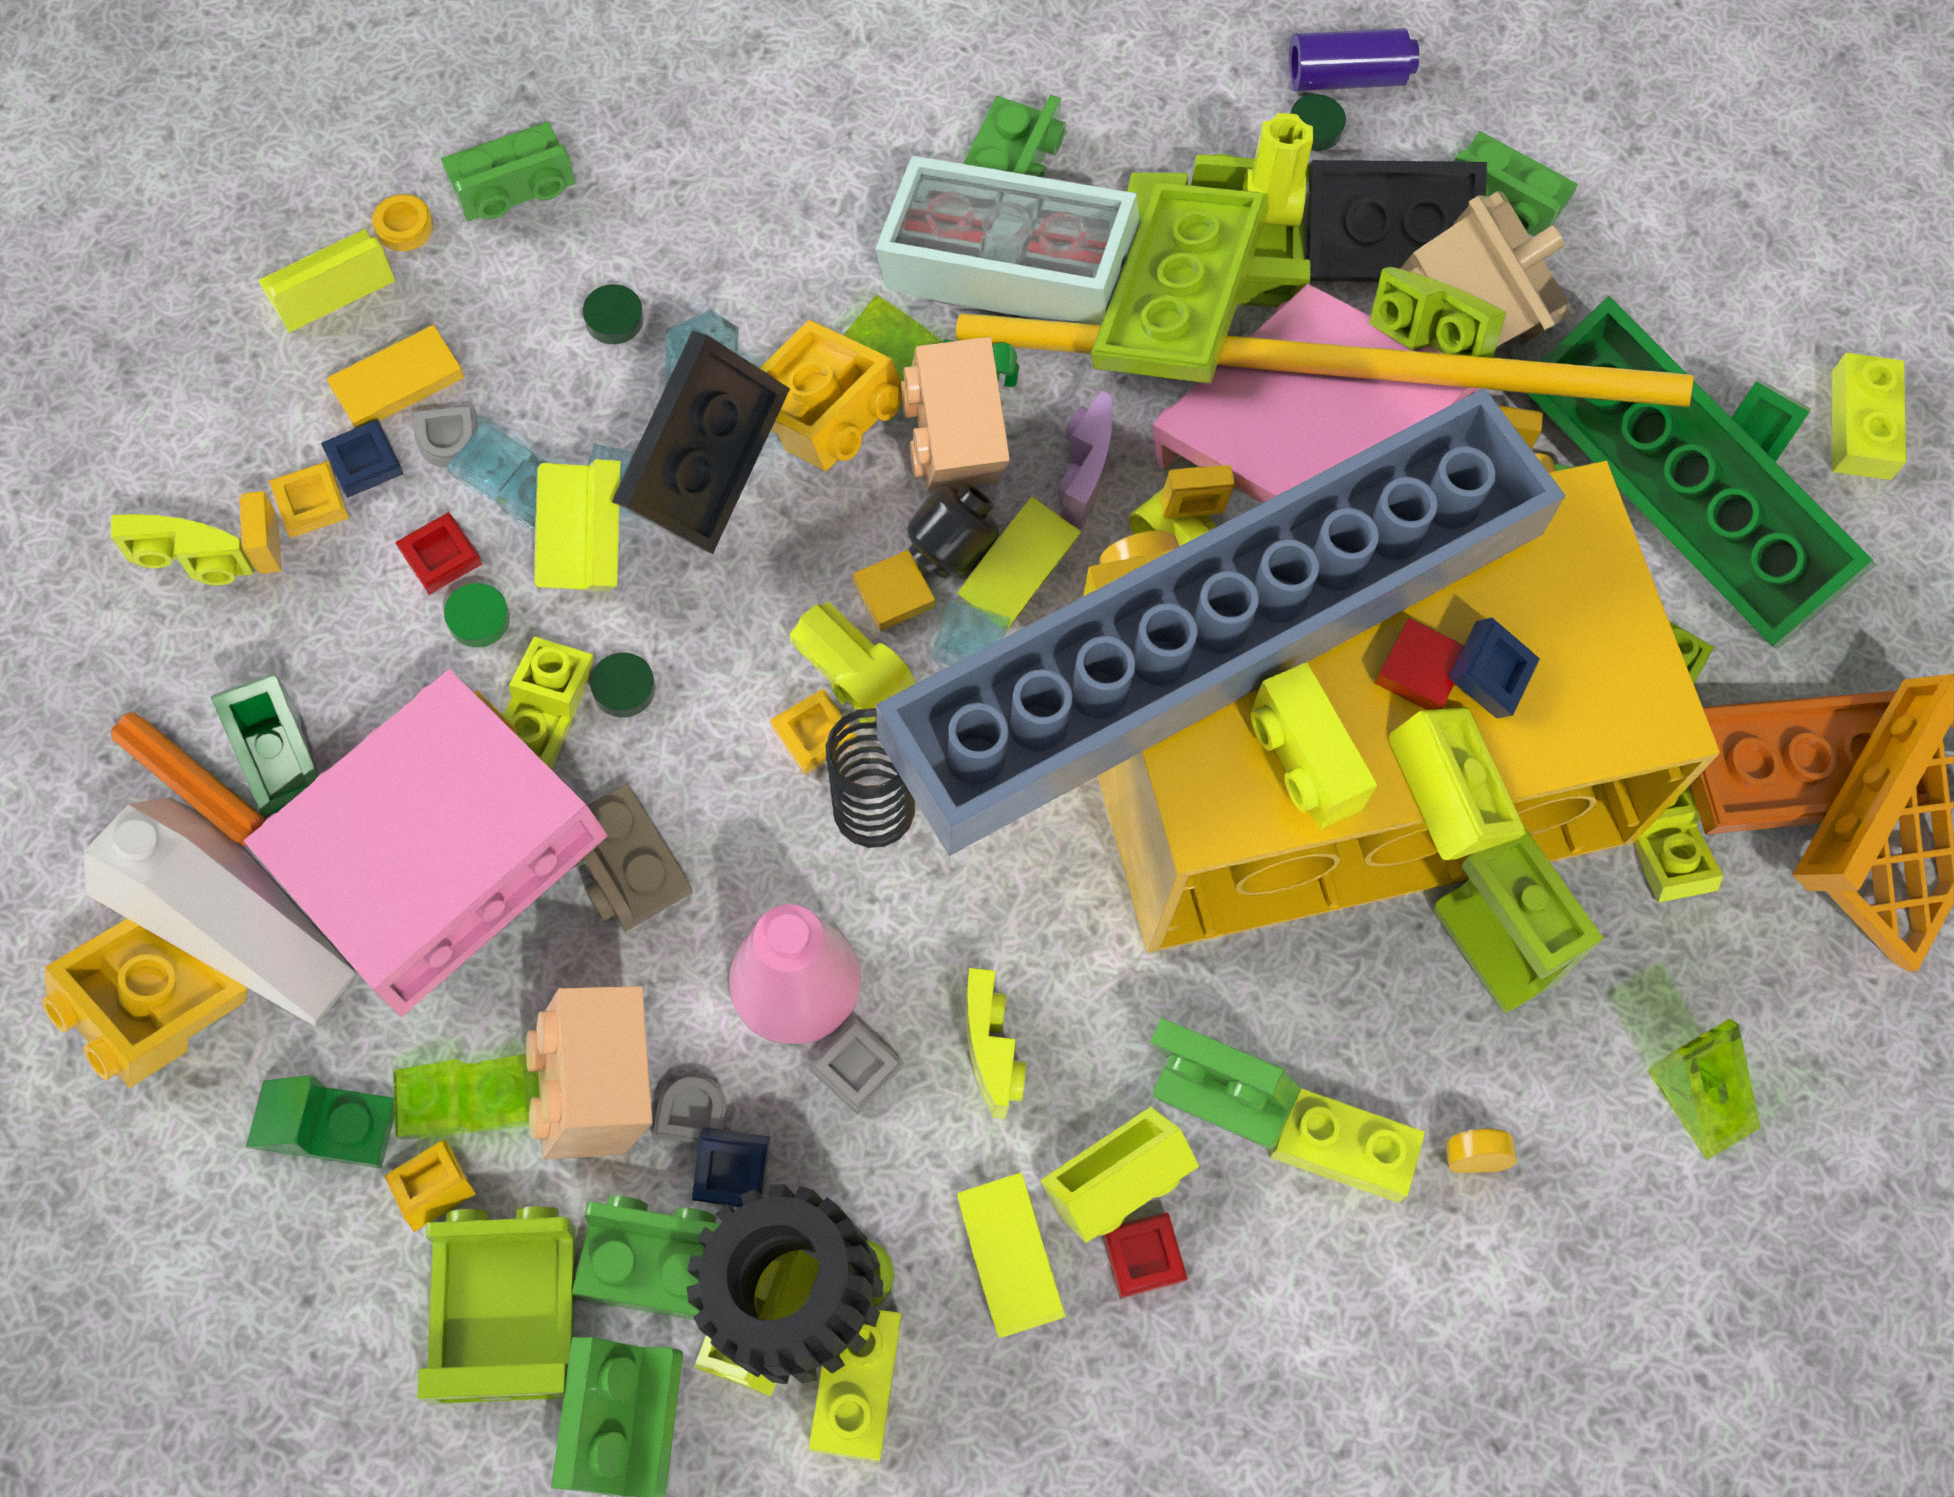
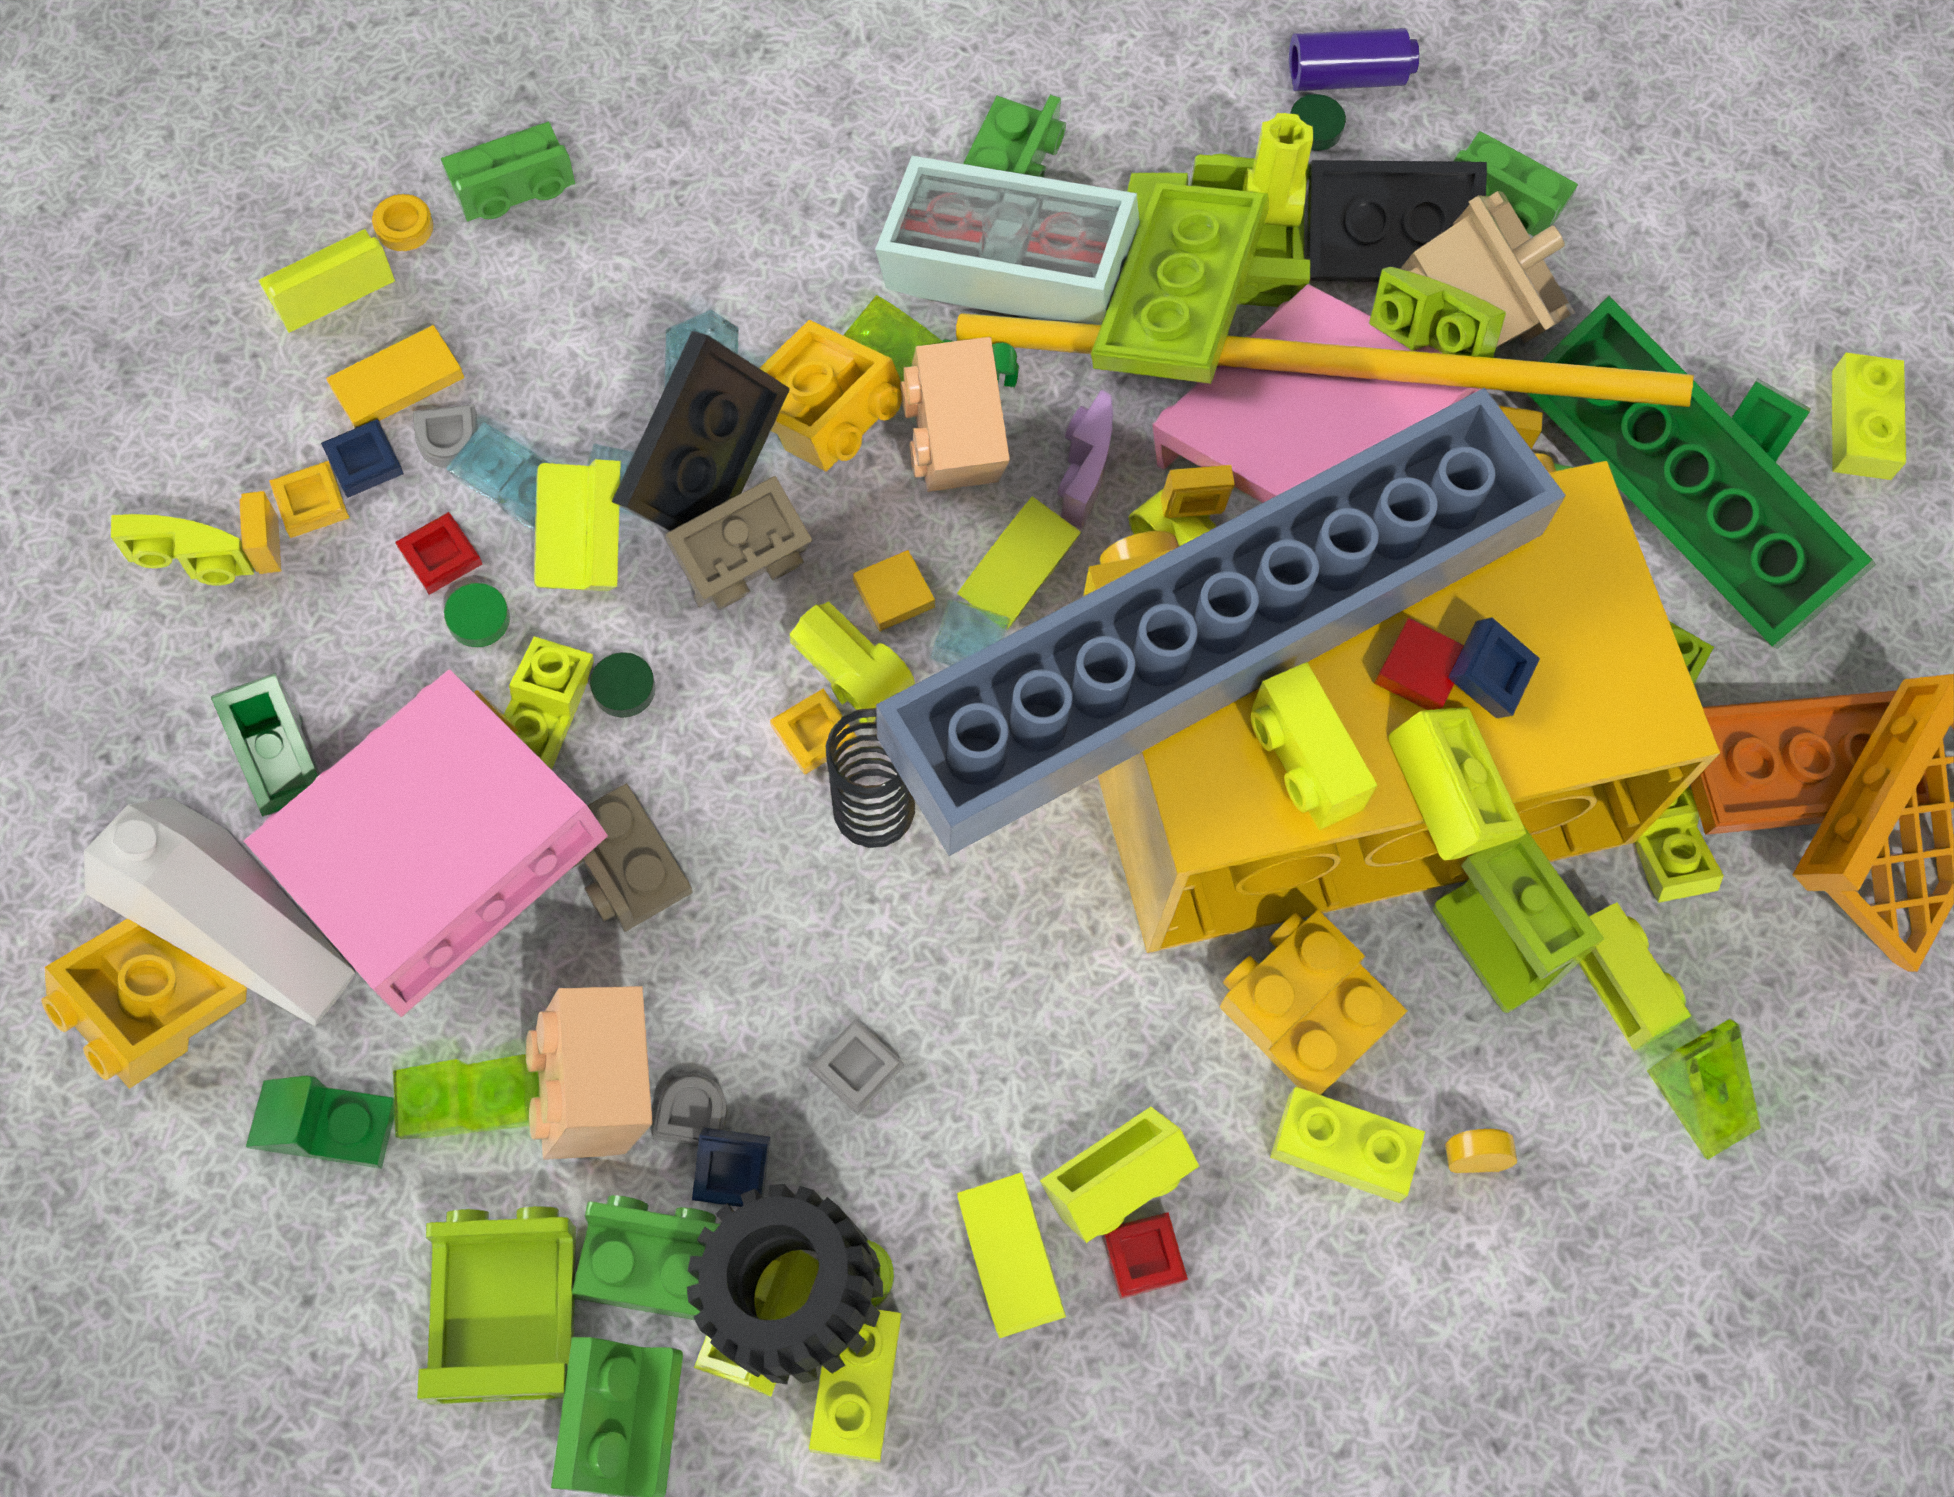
(186, 777): orange axle -> none
(429, 1185): yellow tile -> none
(613, 314): dark green tile -> none
(740, 542): none -> dark tan bracket
(794, 977): bright pink cone -> none
(952, 530): black head -> none
(992, 1058): neon yellow slope -> none
(1223, 1085): bright green bracket -> none
(1310, 1002): none -> yellow plate
(1630, 982): none -> neon yellow piece

